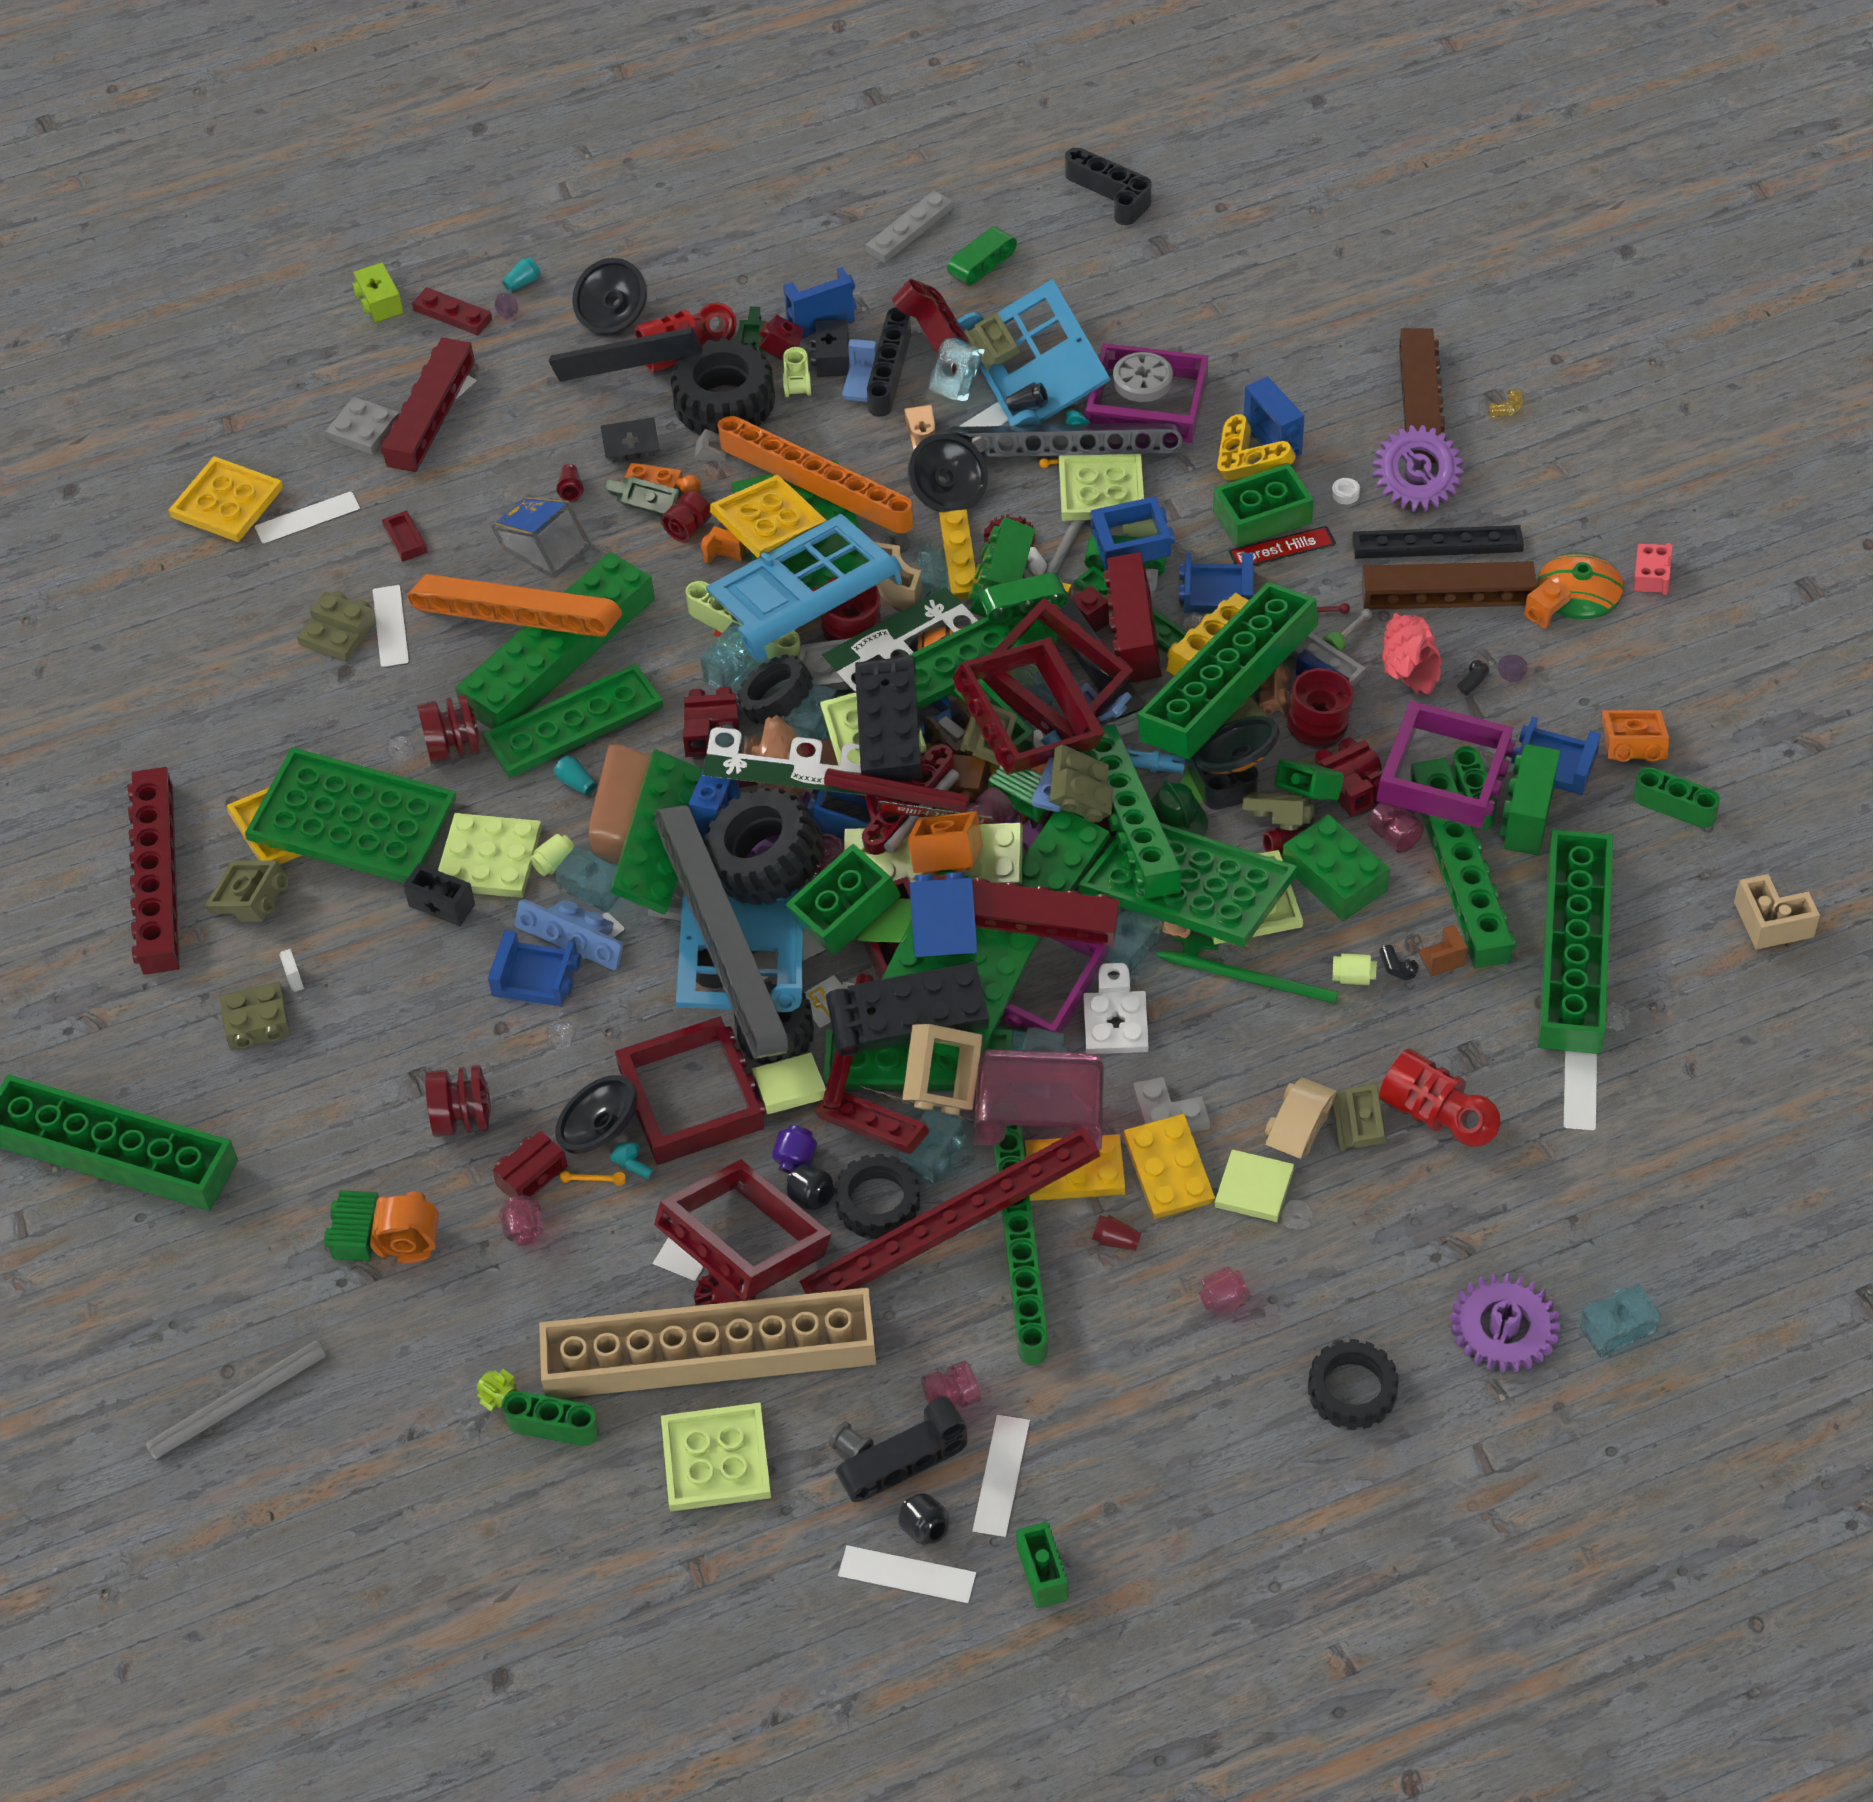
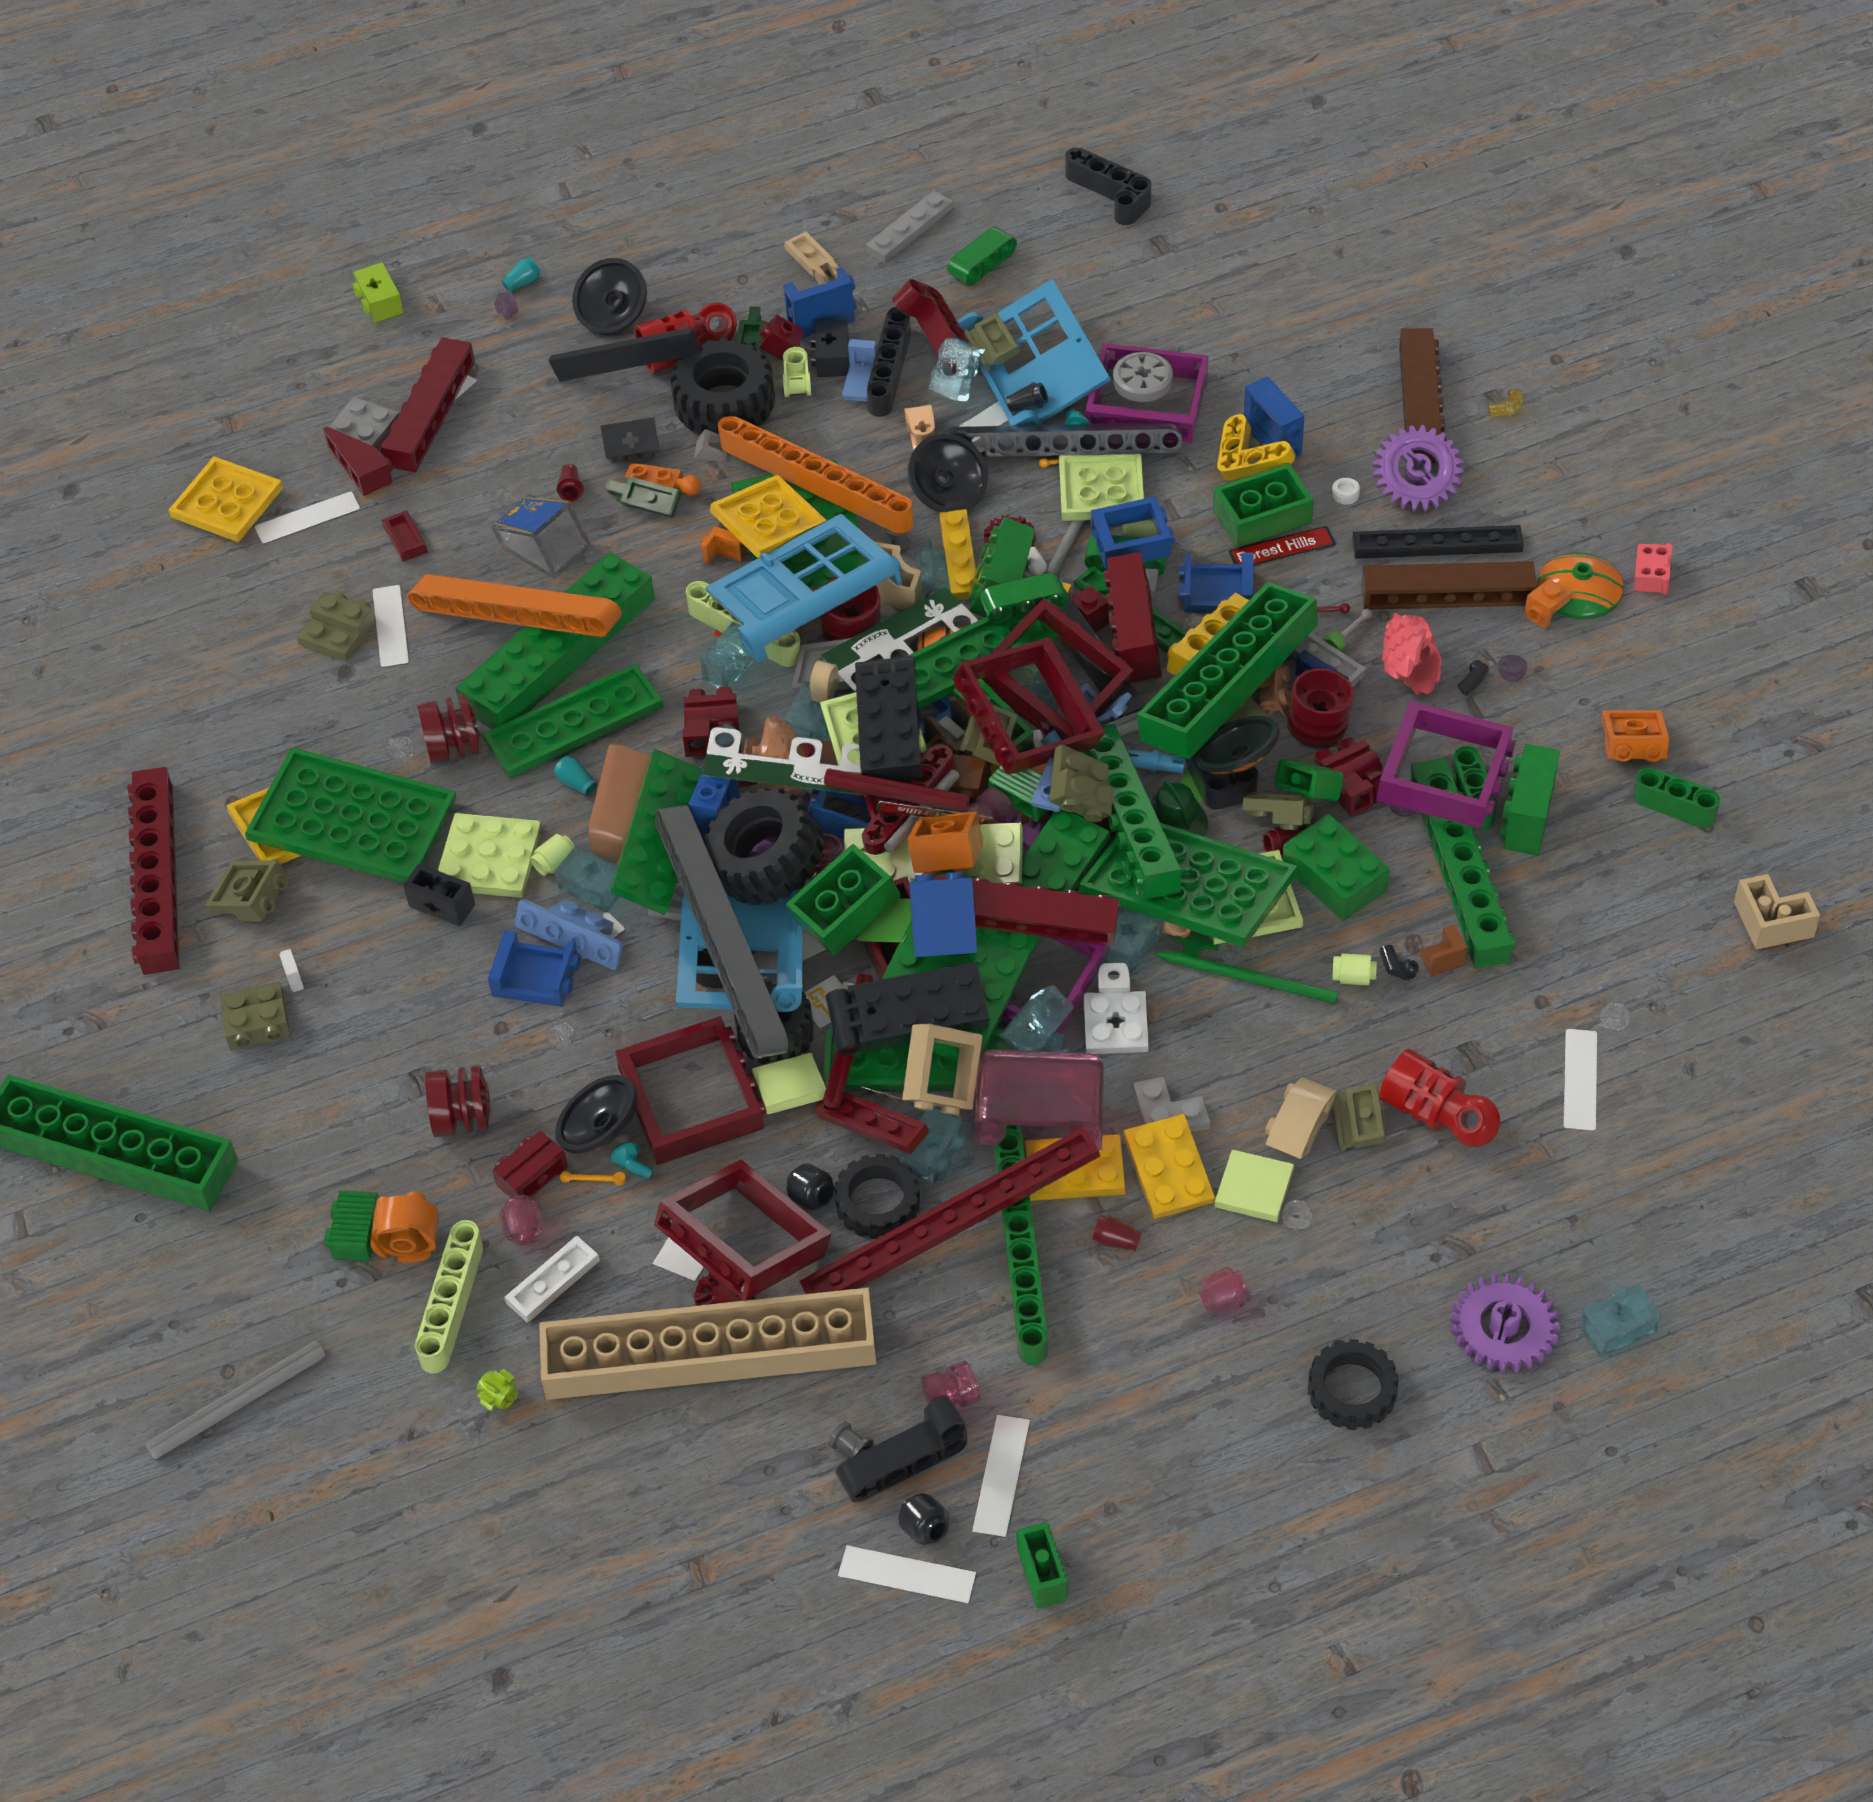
(360, 461): none -> dark red slope
(450, 1309): none -> yellowish green beam
(452, 311): dark red plate -> none
(552, 1279): none -> white plate
(560, 1429): green beam -> none
(686, 516): dark red wheel -> none
(715, 1457): yellowish green plate -> none
(765, 678): black tyre -> none
(794, 1148): dark purple head -> none
(812, 257): none -> tan hinge
(823, 681): none -> tan piece
(1037, 1020): none -> clear light blue brick
(1396, 826): clear pink wheel -> none
(1575, 756): blue panel -> none
(1576, 942): green brick -> none

